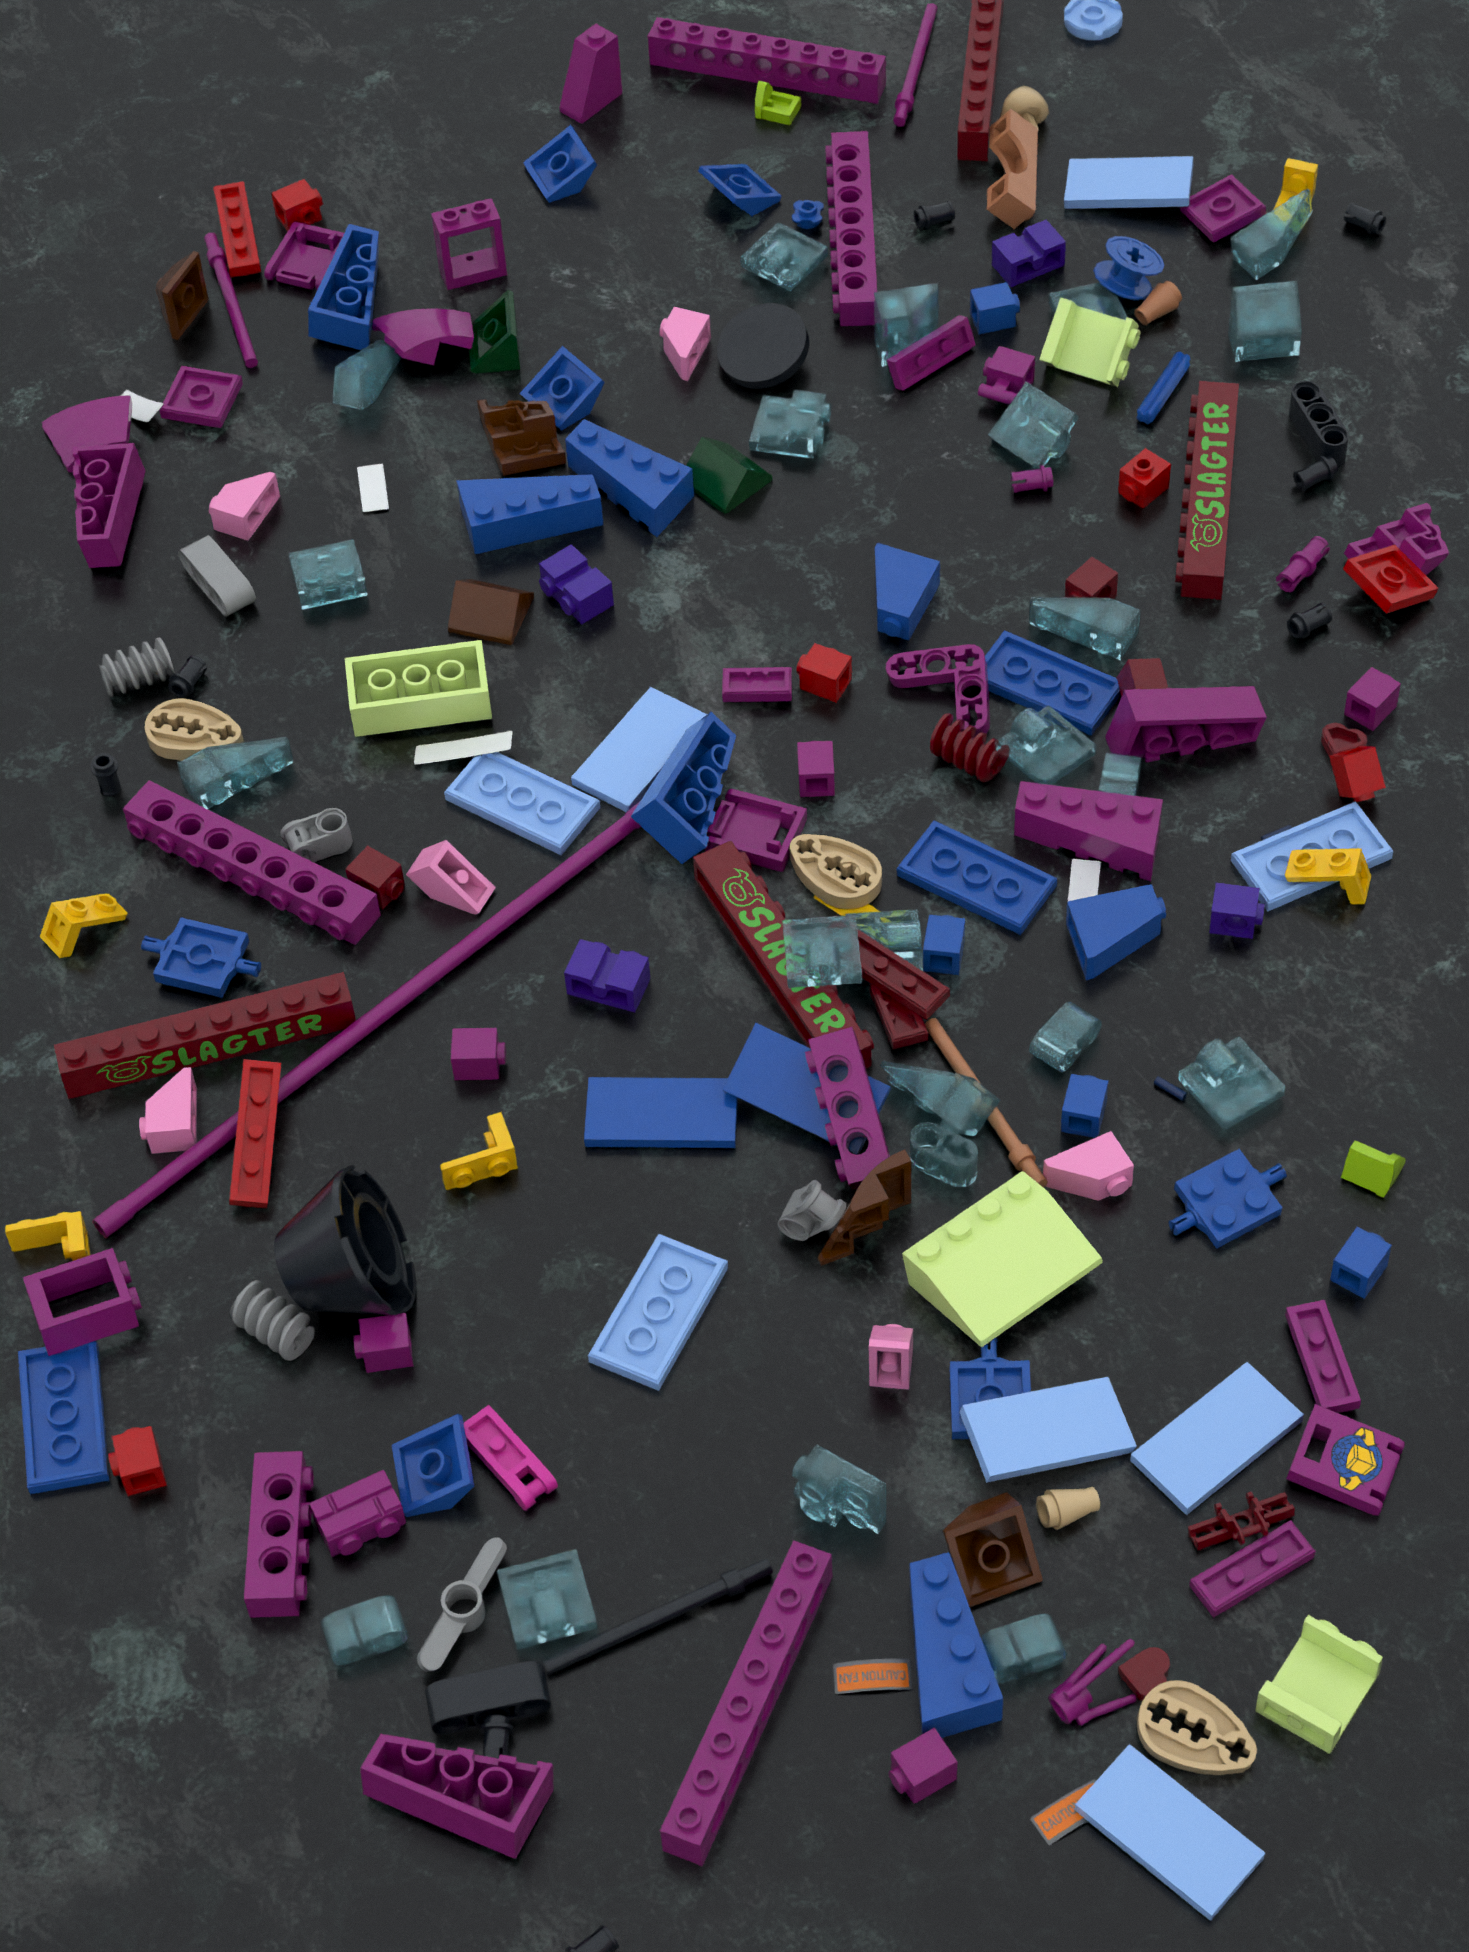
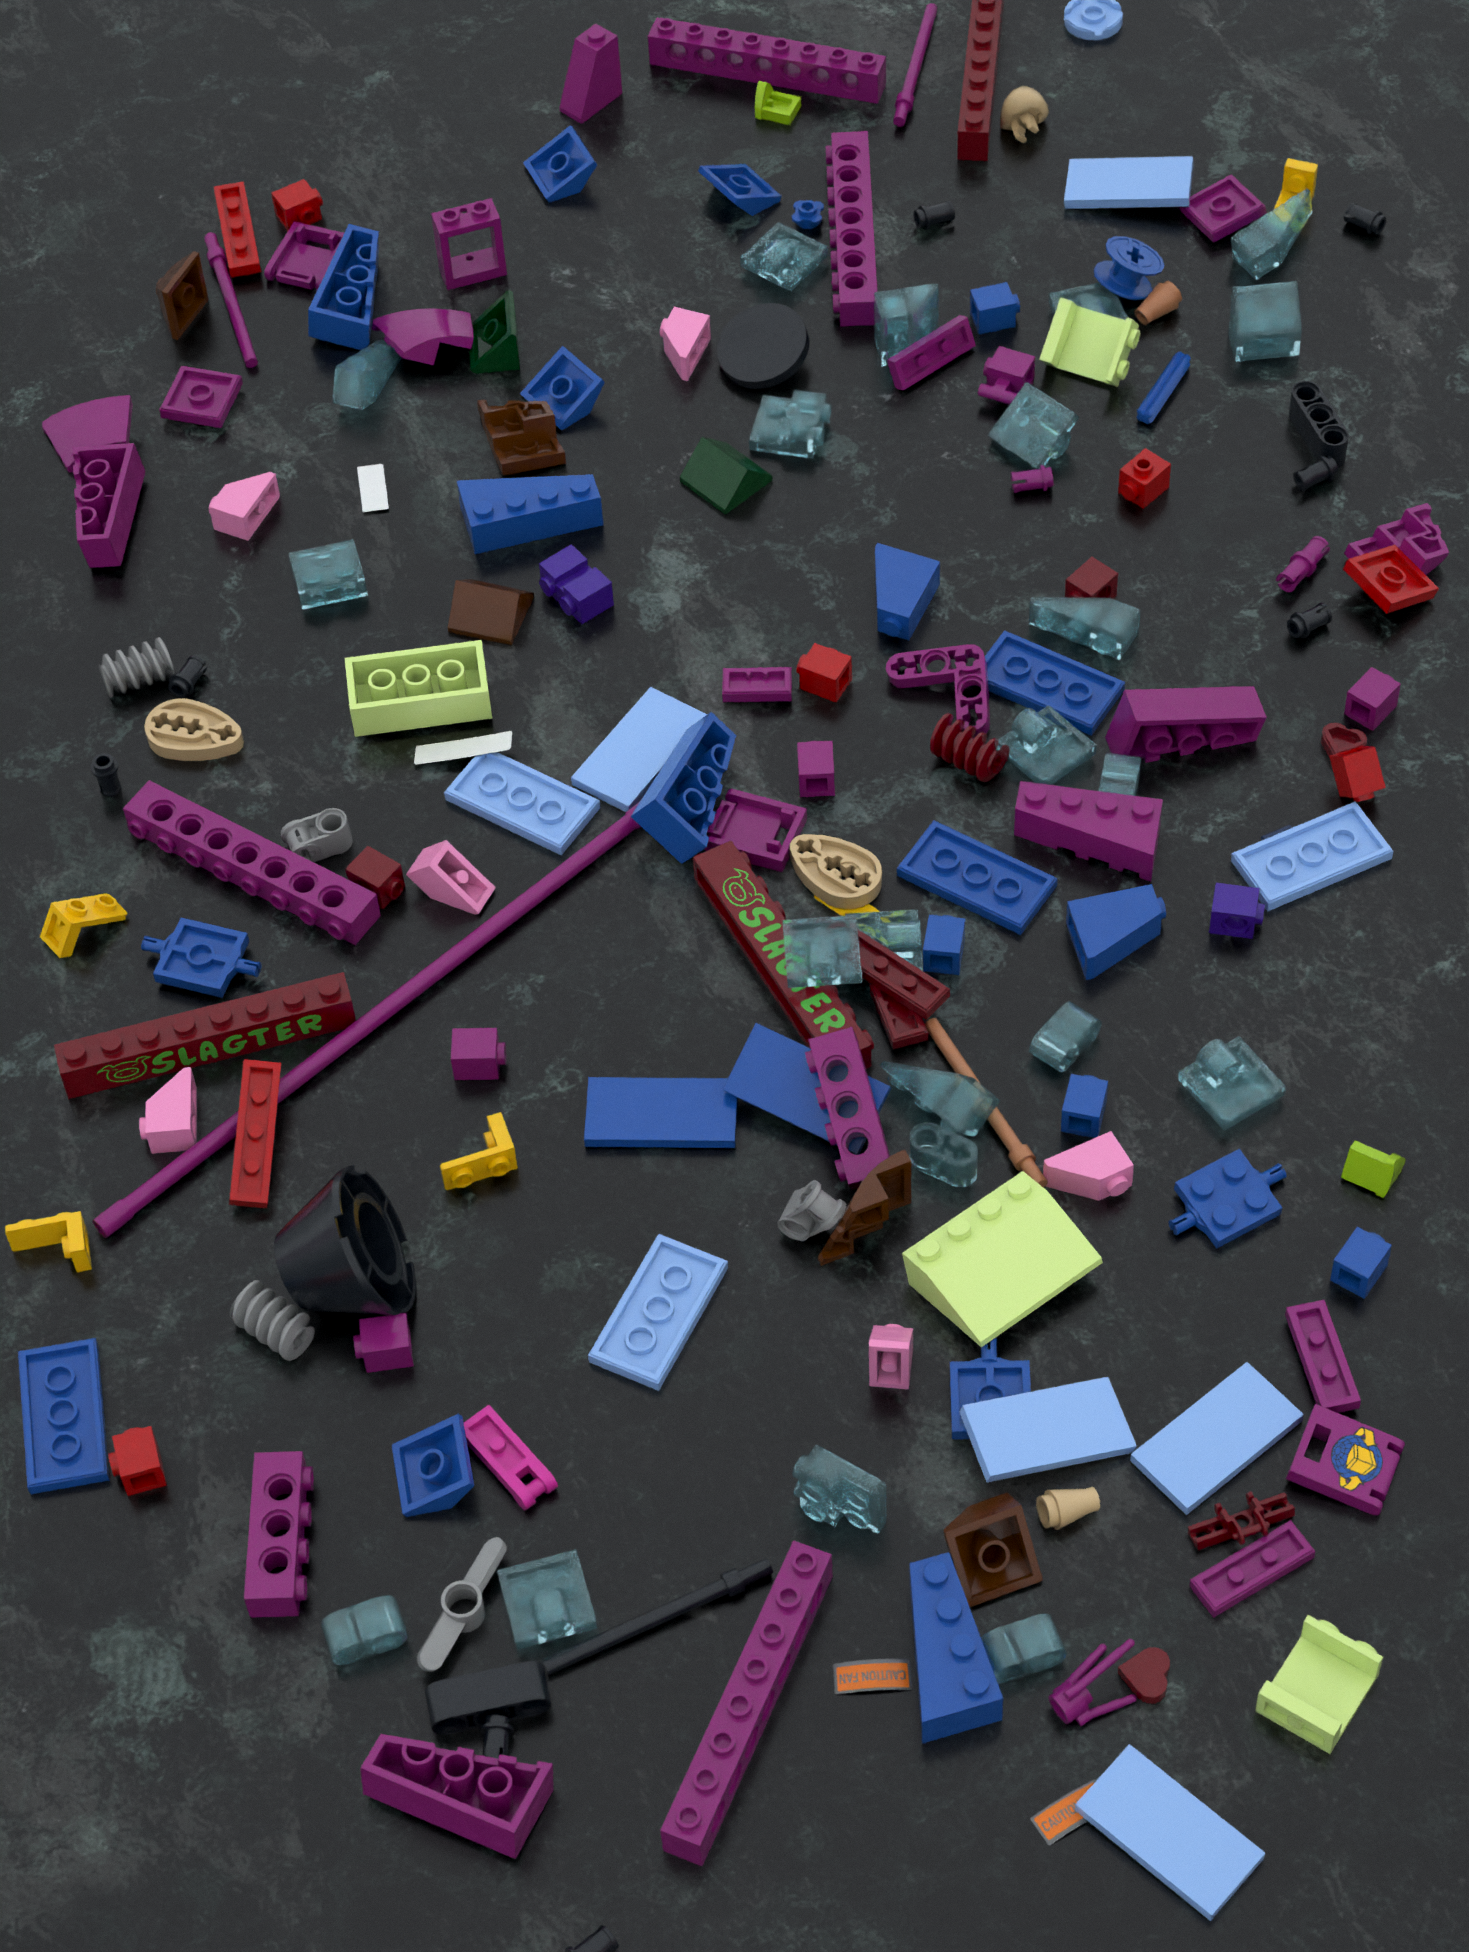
(91, 1322): magenta window -> none
(142, 408): white sticker -> none
(217, 575): light grey beam -> none
(230, 768): clear light blue slope -> none
(358, 1514): magenta brick -> none
(606, 976): dark purple brick -> none
(636, 477): blue wedge -> none
(922, 1766): magenta brick -> none
(1016, 145): nougat arch -> none
(1029, 255): dark purple brick -> none
(1083, 879): white sticker -> none
(1142, 675): dark red brick -> none
(1170, 1088): dark blue piece -> none
(1177, 1749): tan piece -> none
(1209, 490): dark red brick -> none
(1332, 865): yellow bracket -> none

